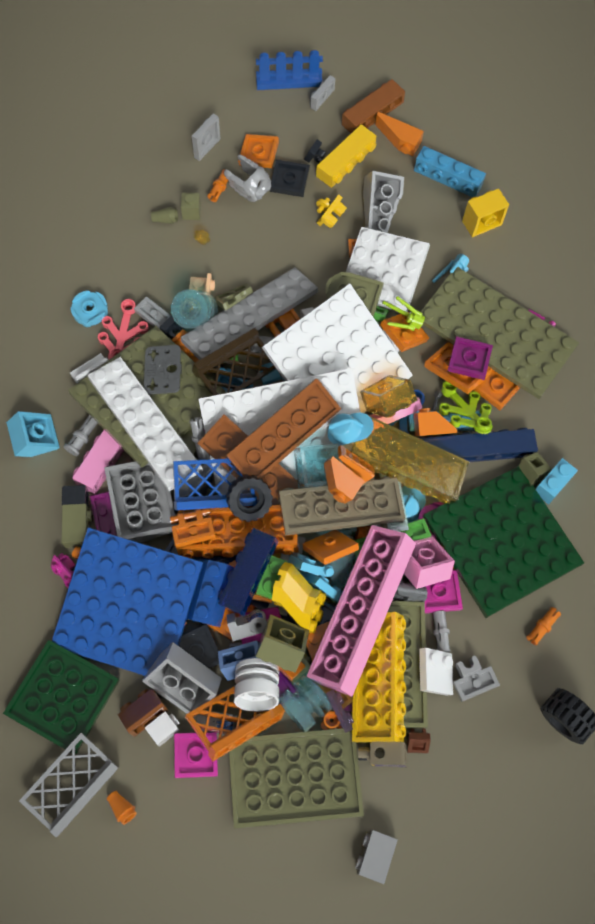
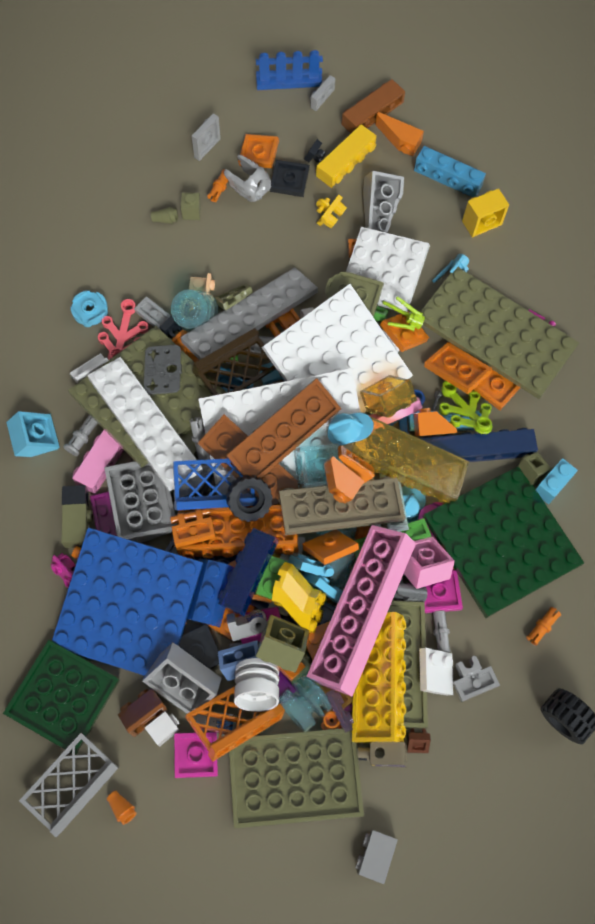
(202, 237): clear yellow plate -> none
(470, 358): magenta plate -> none

